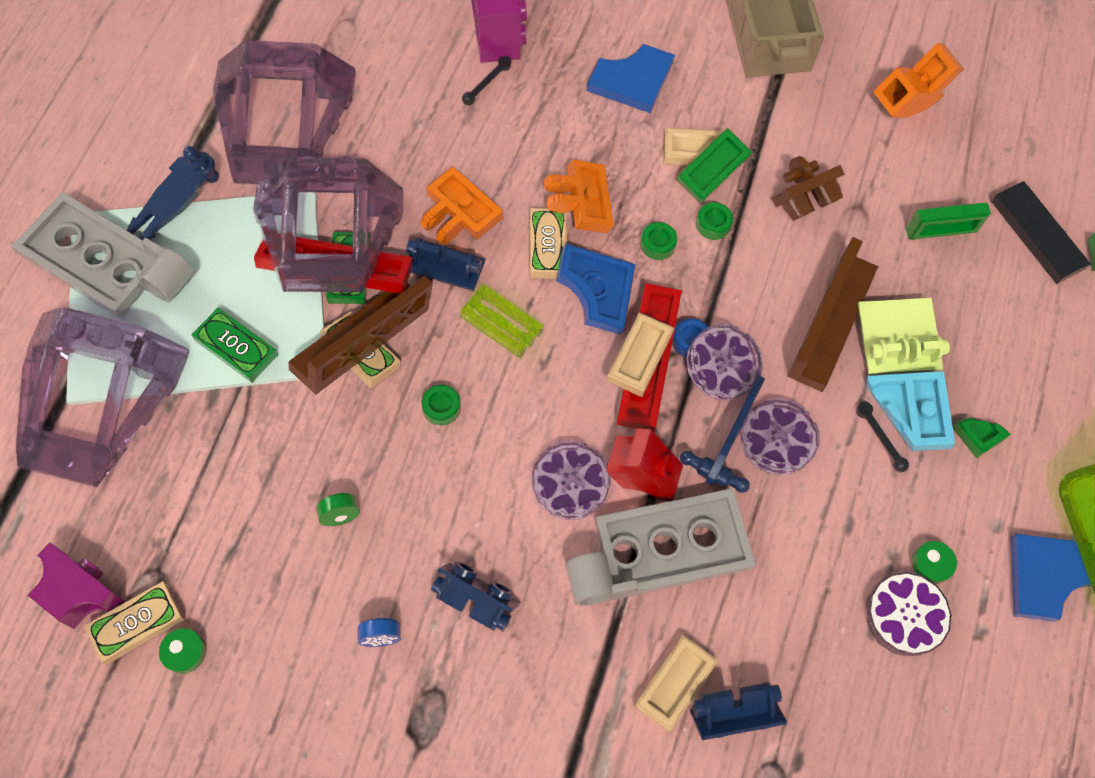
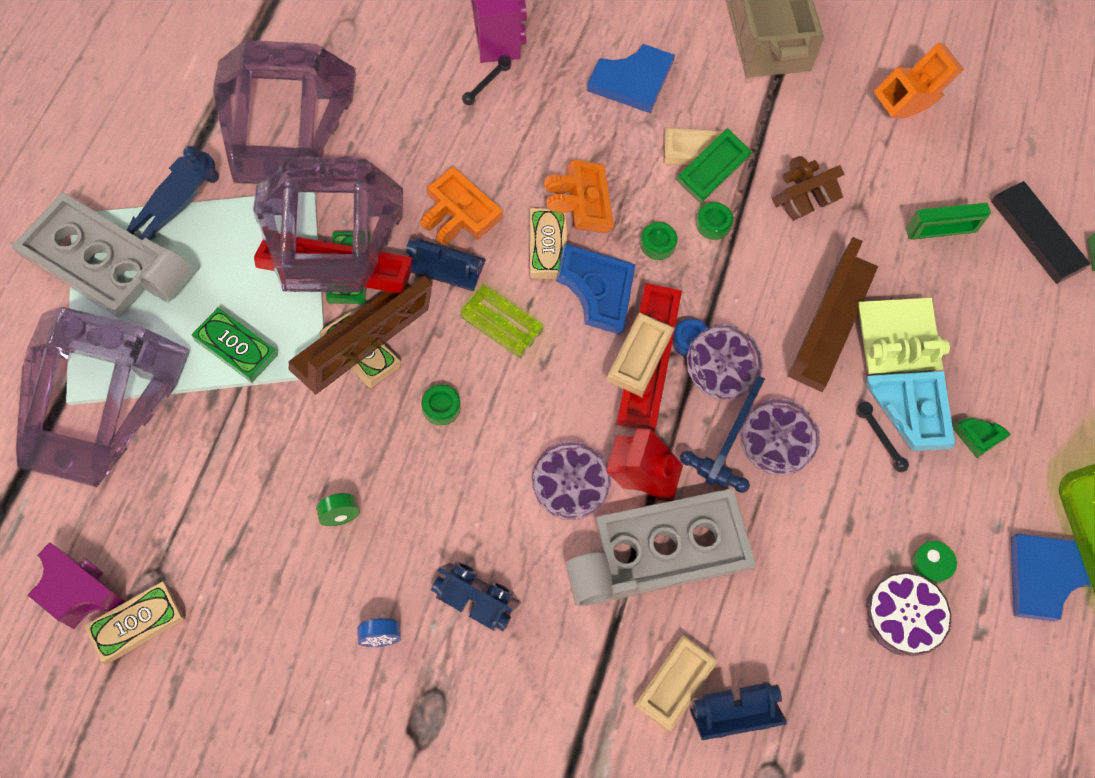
(182, 651): green tile -> none

